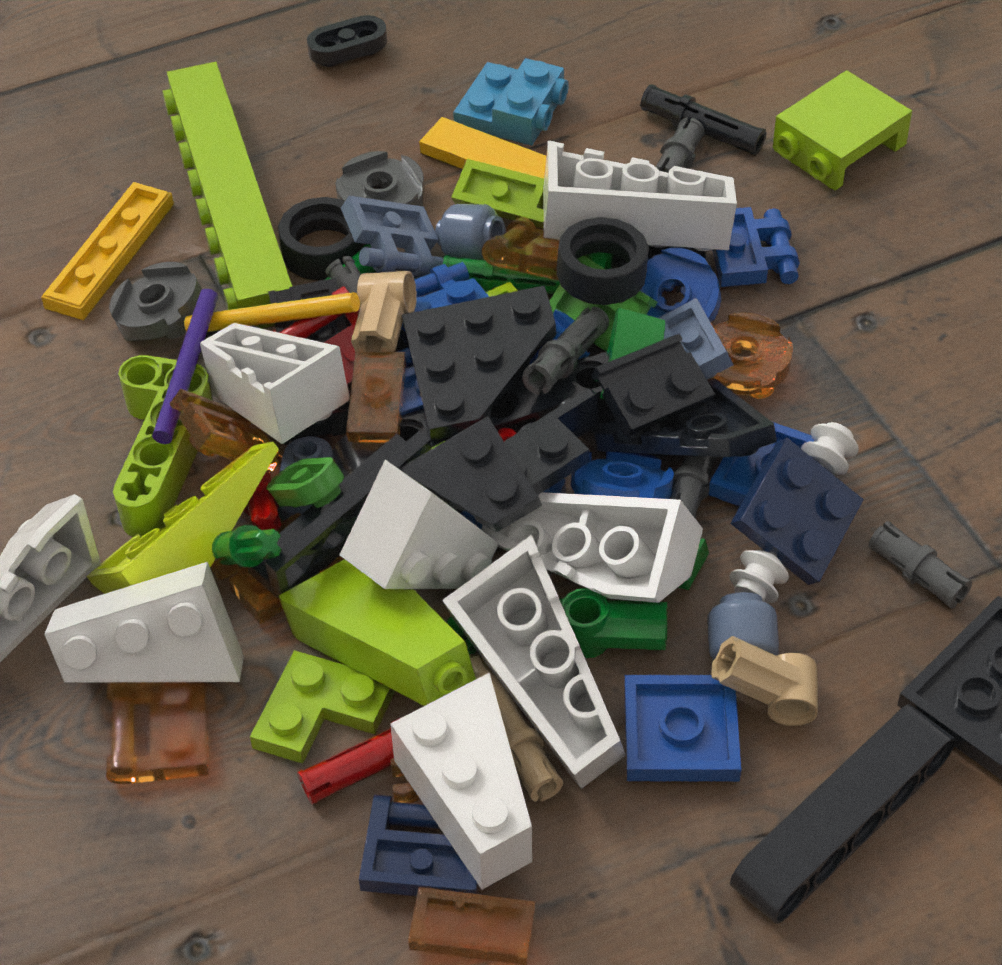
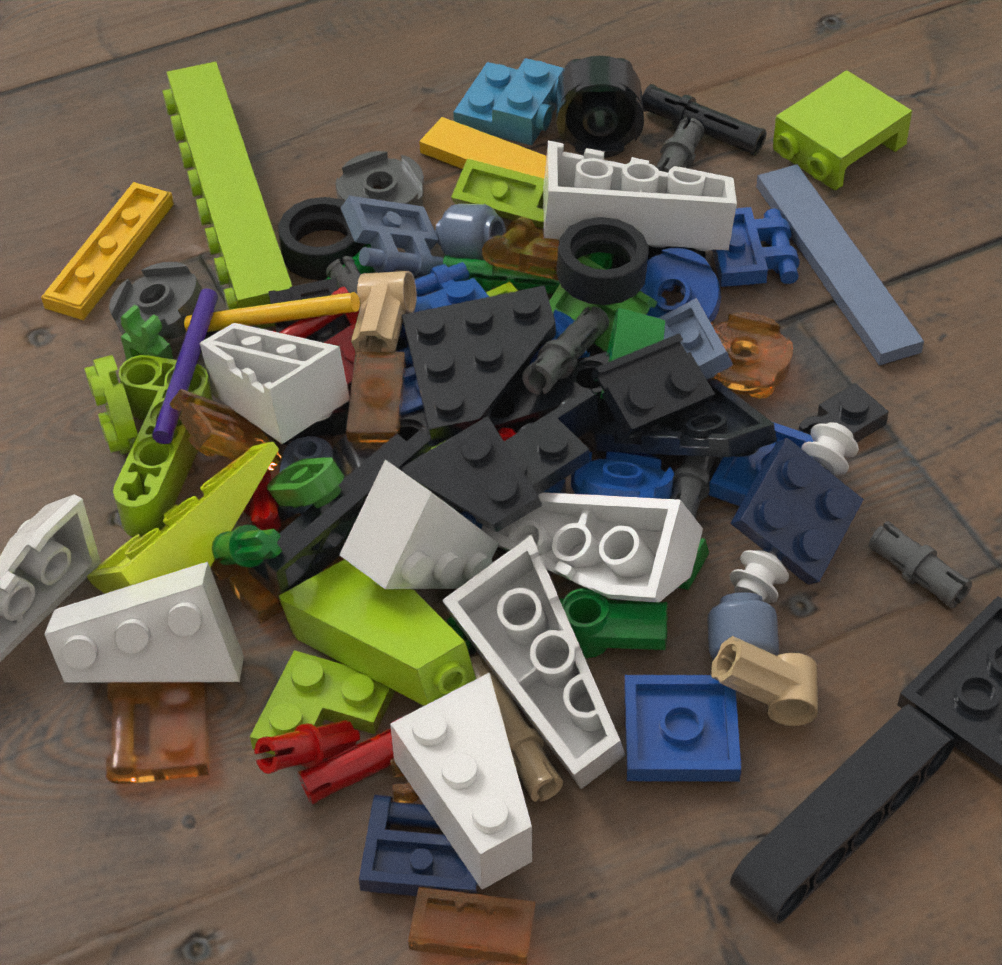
(117, 421): none -> lime plate
(143, 336): none -> bright green plate
(305, 745): none -> red axle
(347, 40): black plate -> none
(599, 104): none -> black brick
(840, 266): none -> sand blue tile
(852, 409): none -> black plate

